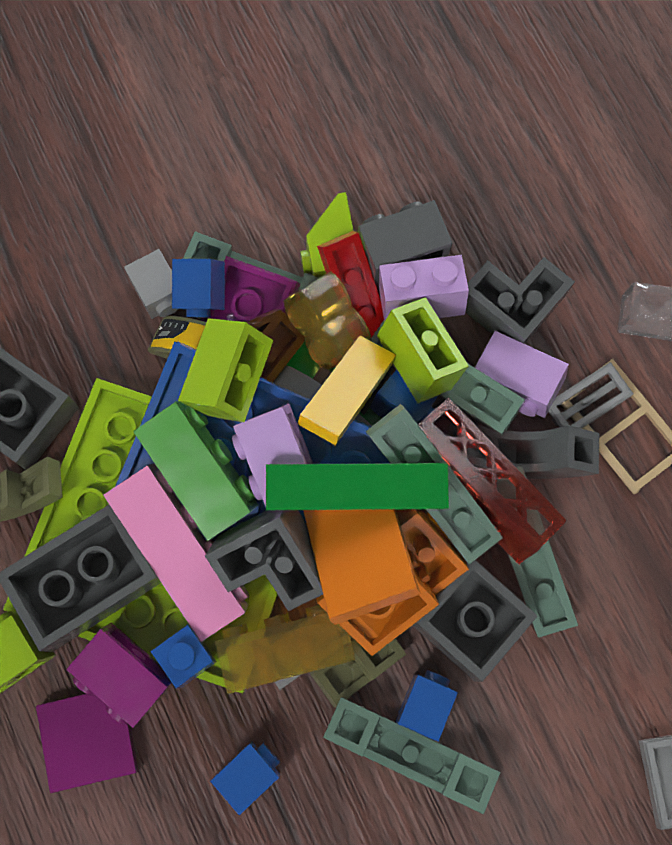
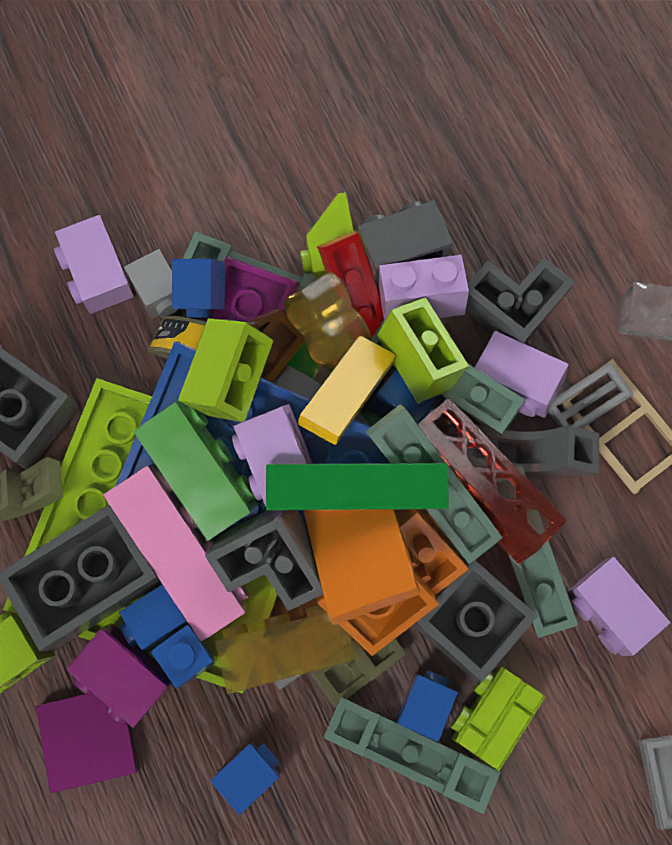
(93, 265): none -> lavender brick
(151, 619): none -> blue brick
(496, 717): none -> lime brick
(617, 608): none -> lavender brick

